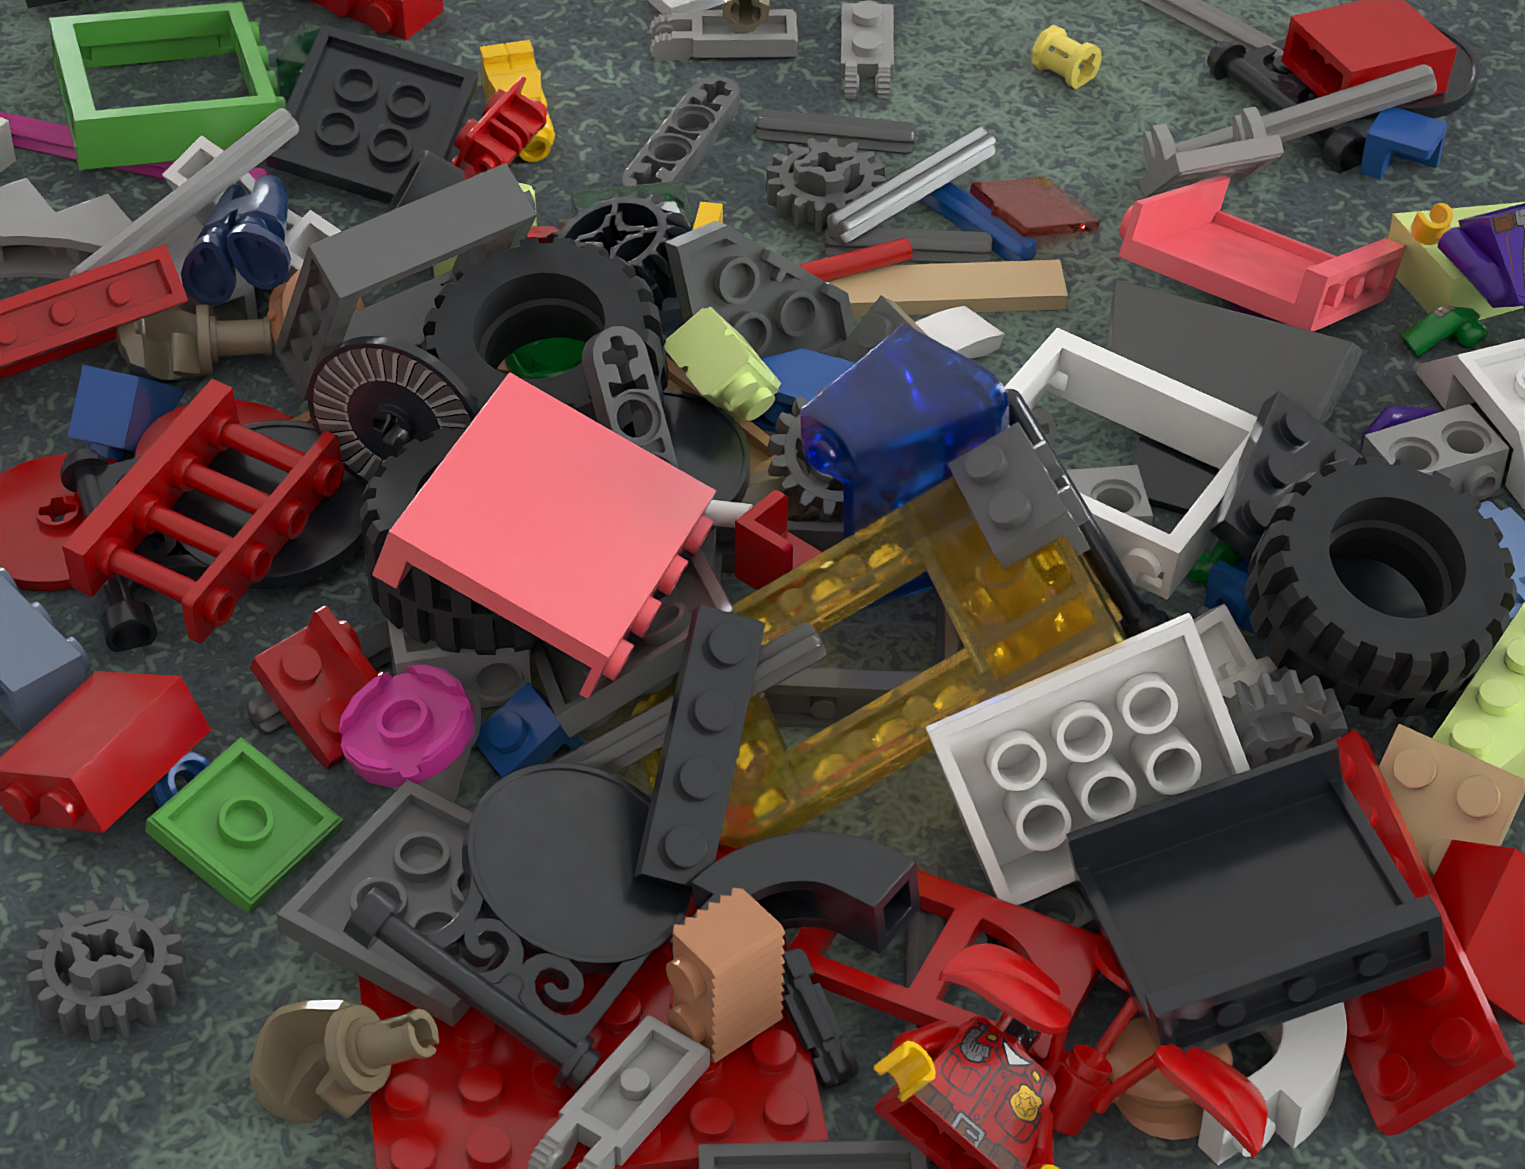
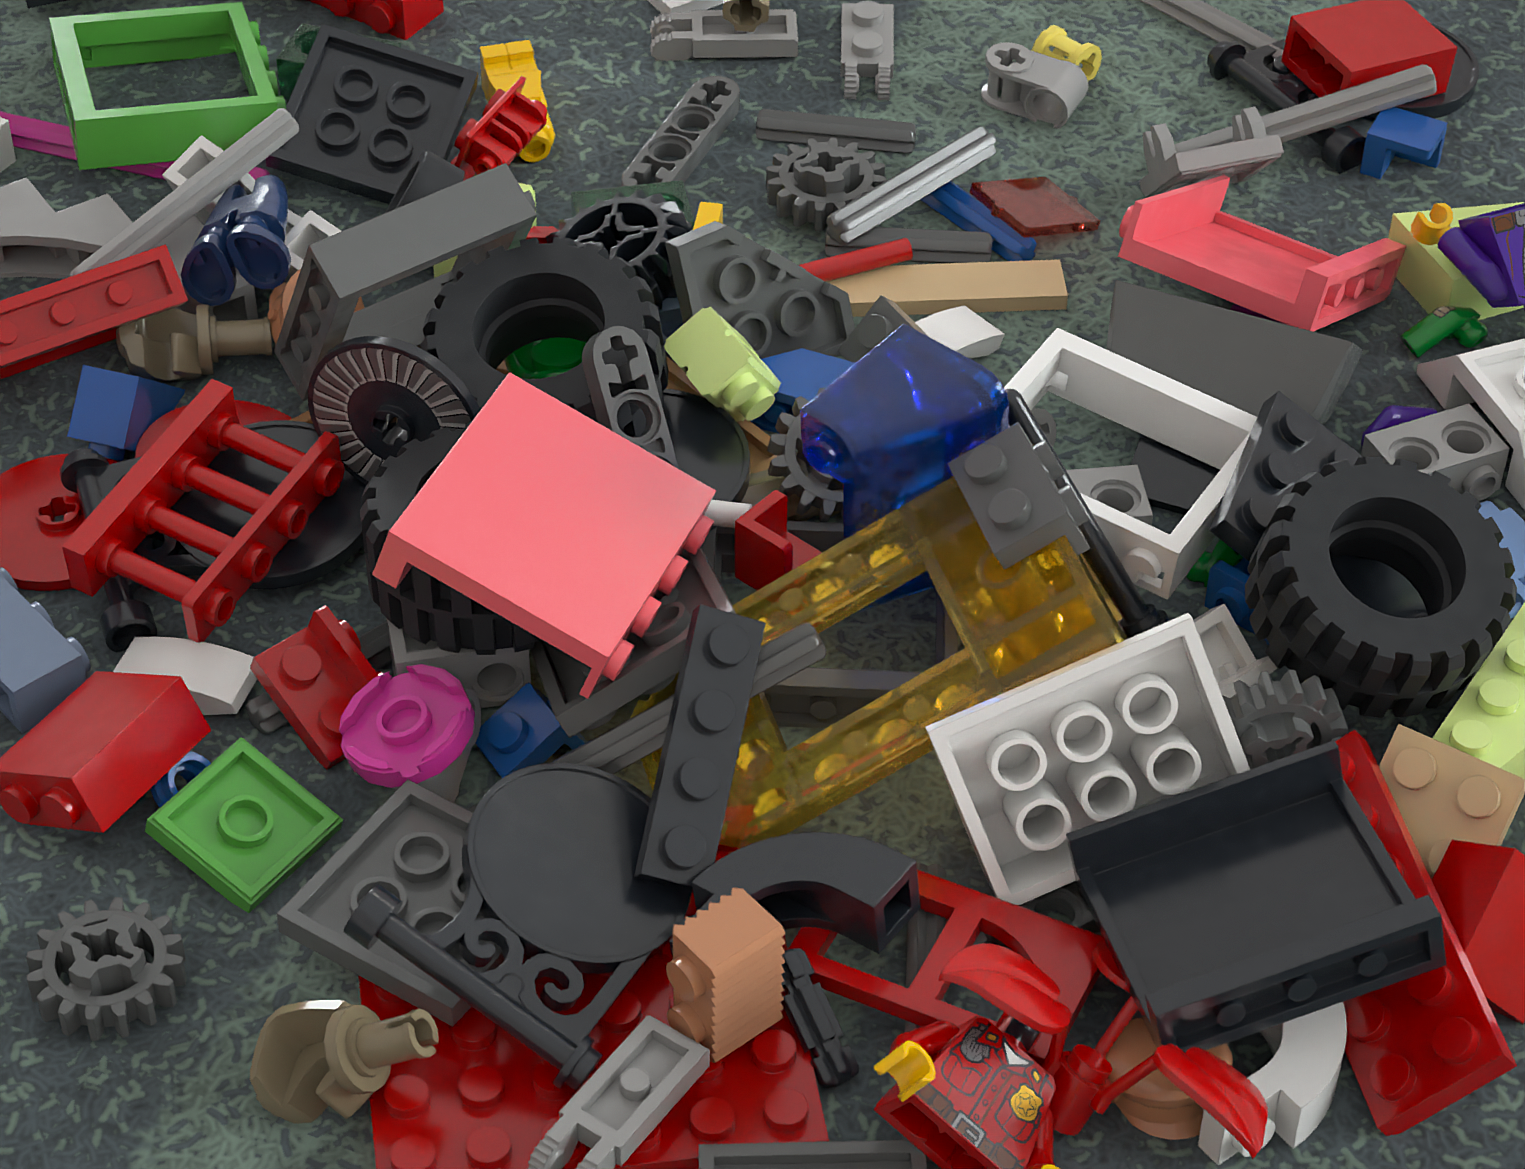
(213, 674): none -> white slope
(1034, 86): none -> light grey piece

